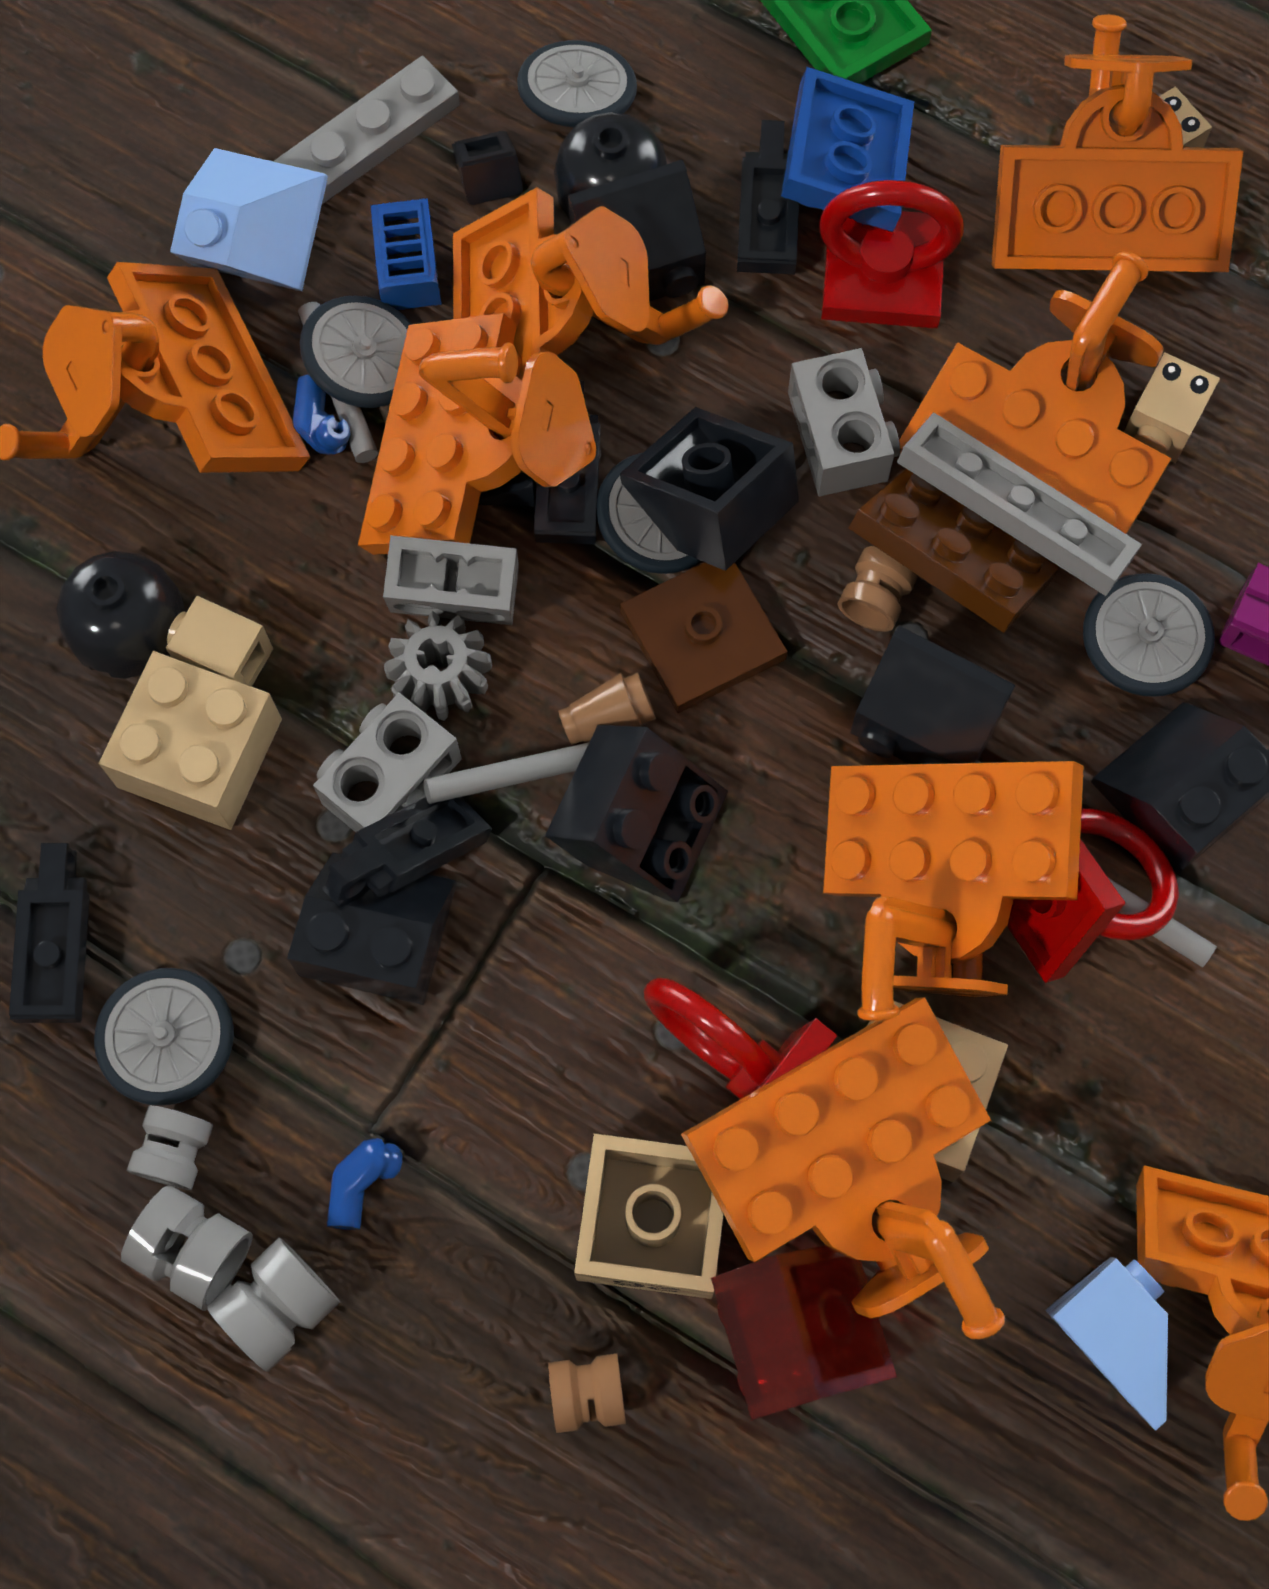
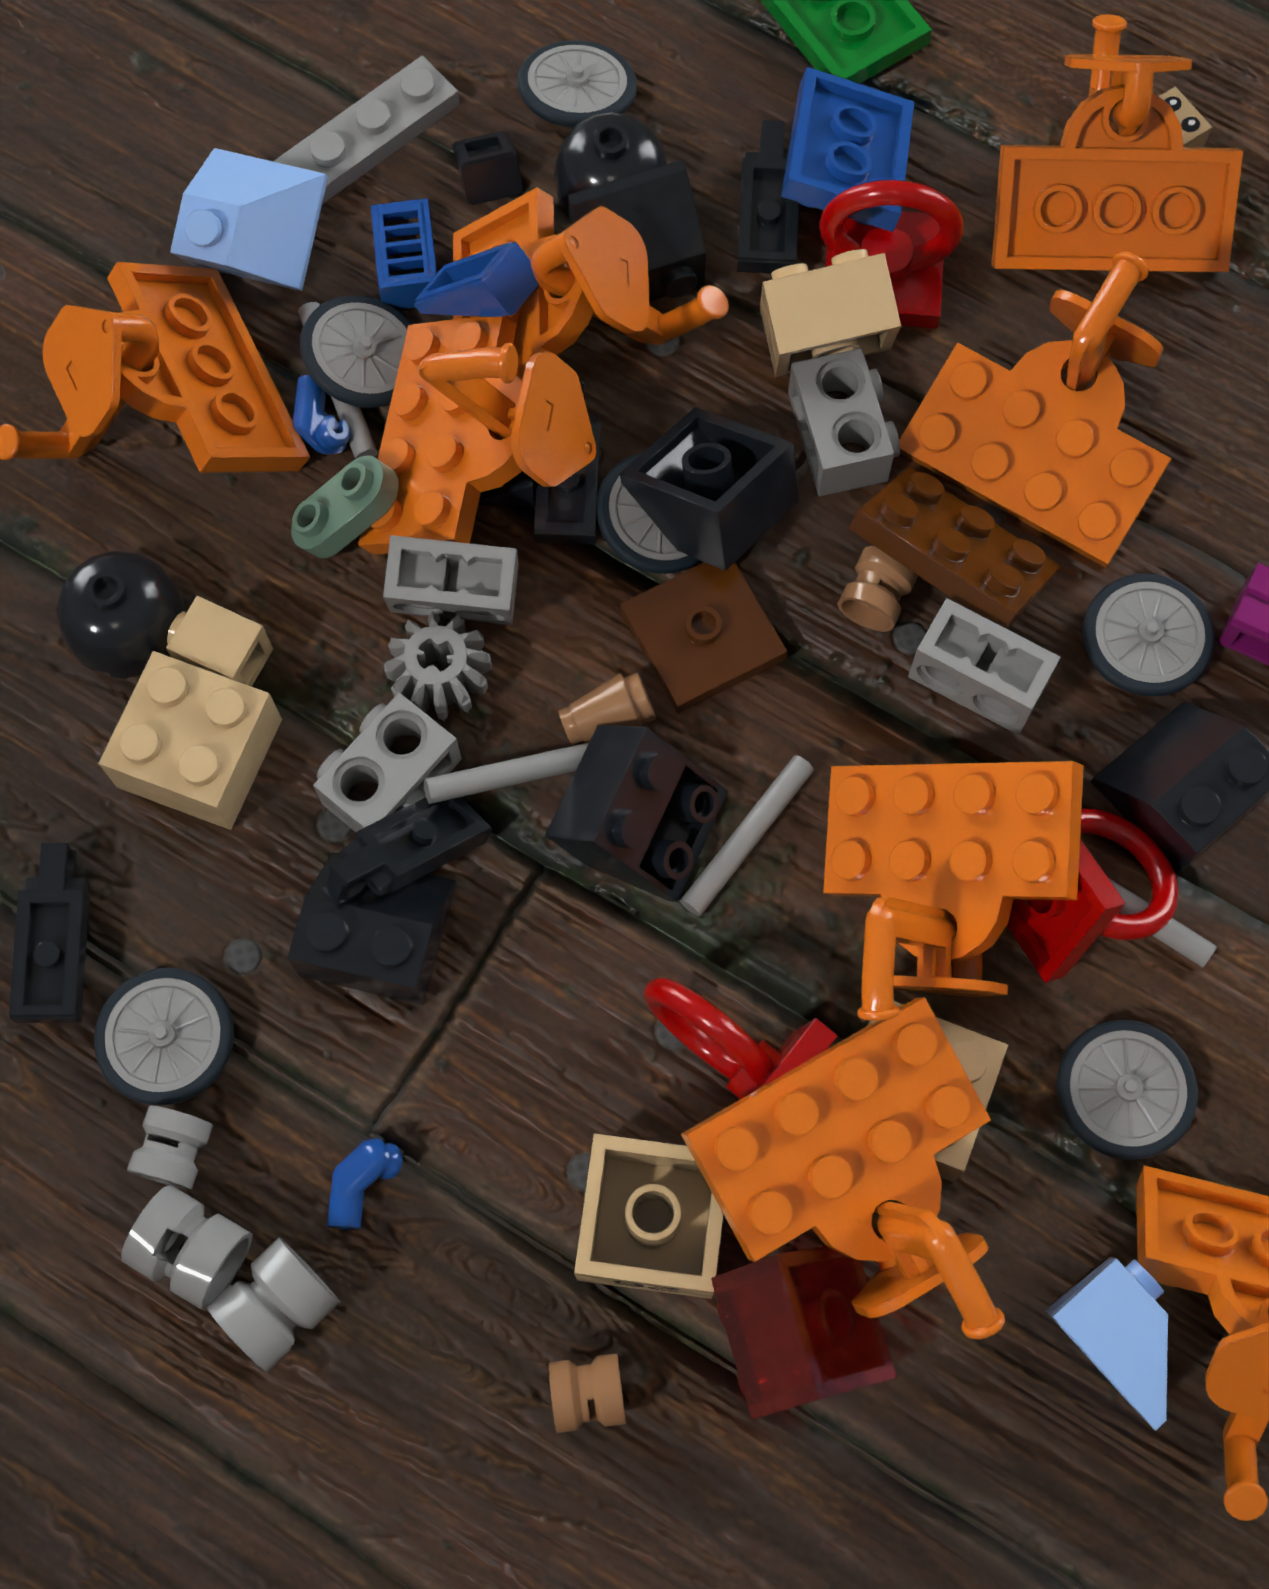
(344, 507): none -> sand green plate
(481, 285): none -> blue slope
(747, 835): none -> light grey bar
(829, 309): none -> tan brick
(929, 704): black slope -> none
(982, 666): none -> light grey brick
(1019, 503): light grey plate -> none
(1127, 1089): none -> light grey wheel
(1171, 405): tan brick -> none

